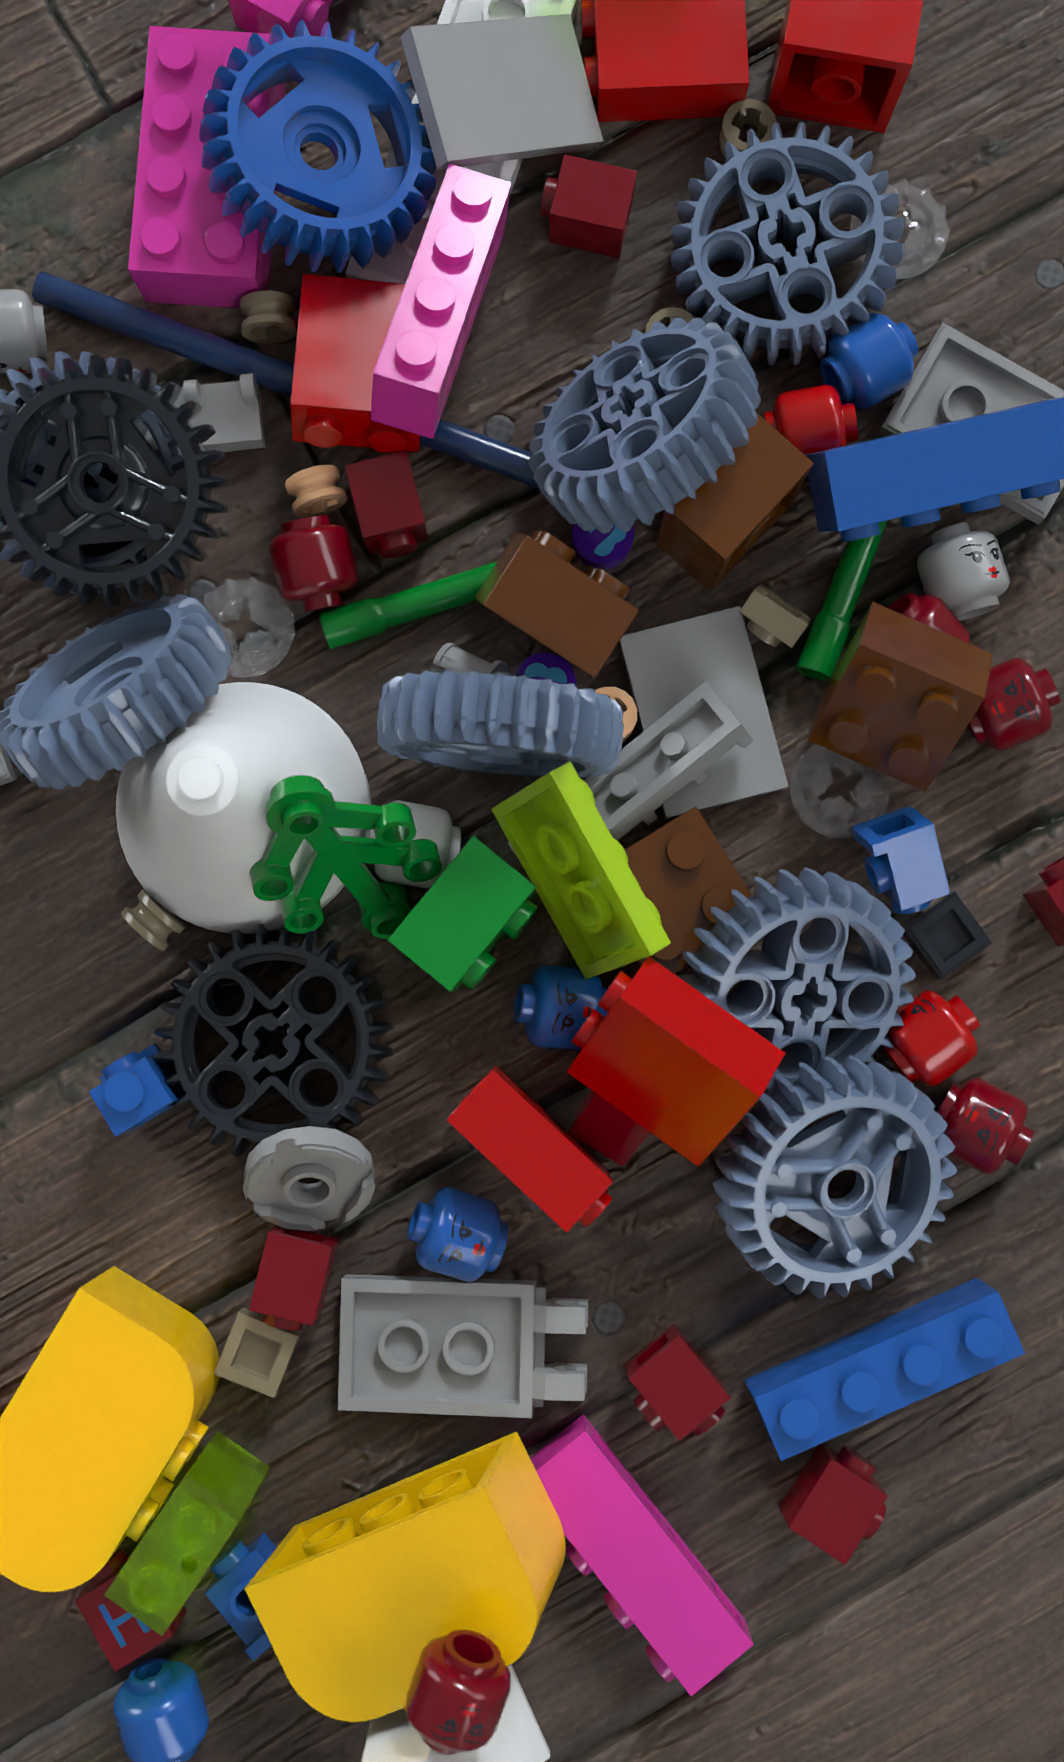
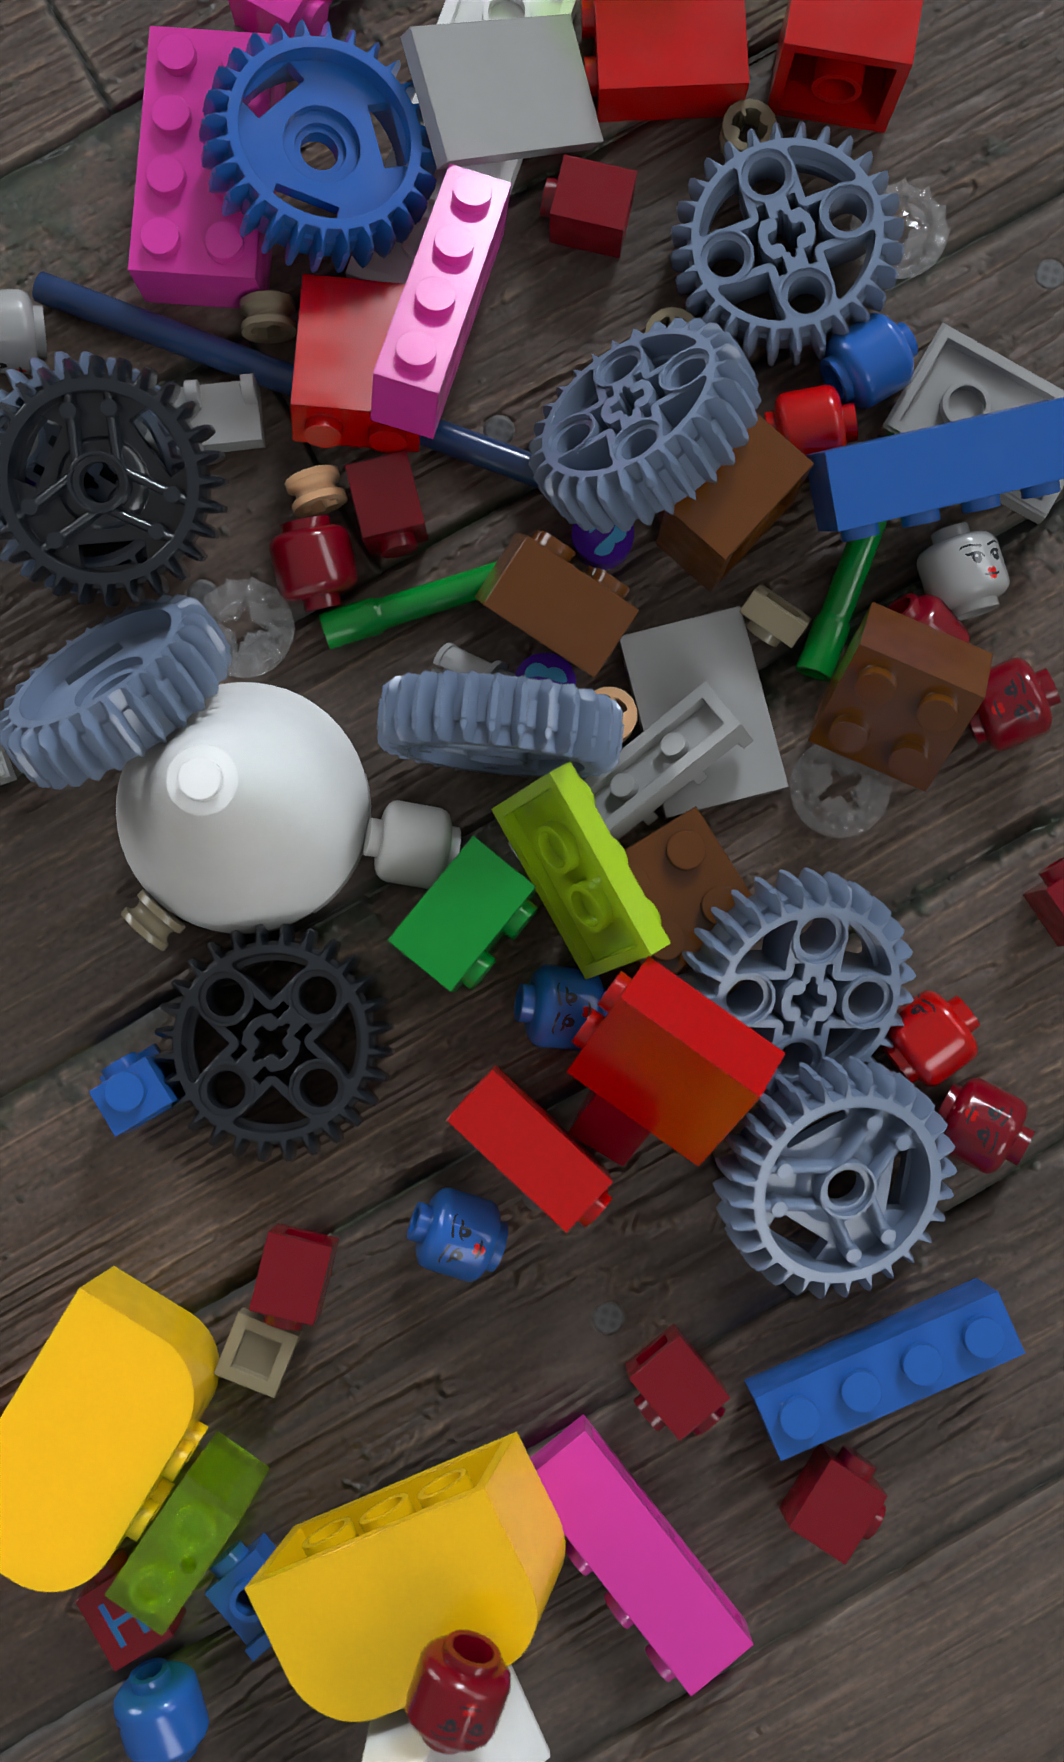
(306, 810): green plant -> none
(309, 1153): light grey tile -> none
(454, 1346): light grey tile -> none
(903, 859): brick -> none
(945, 935): black tile -> none

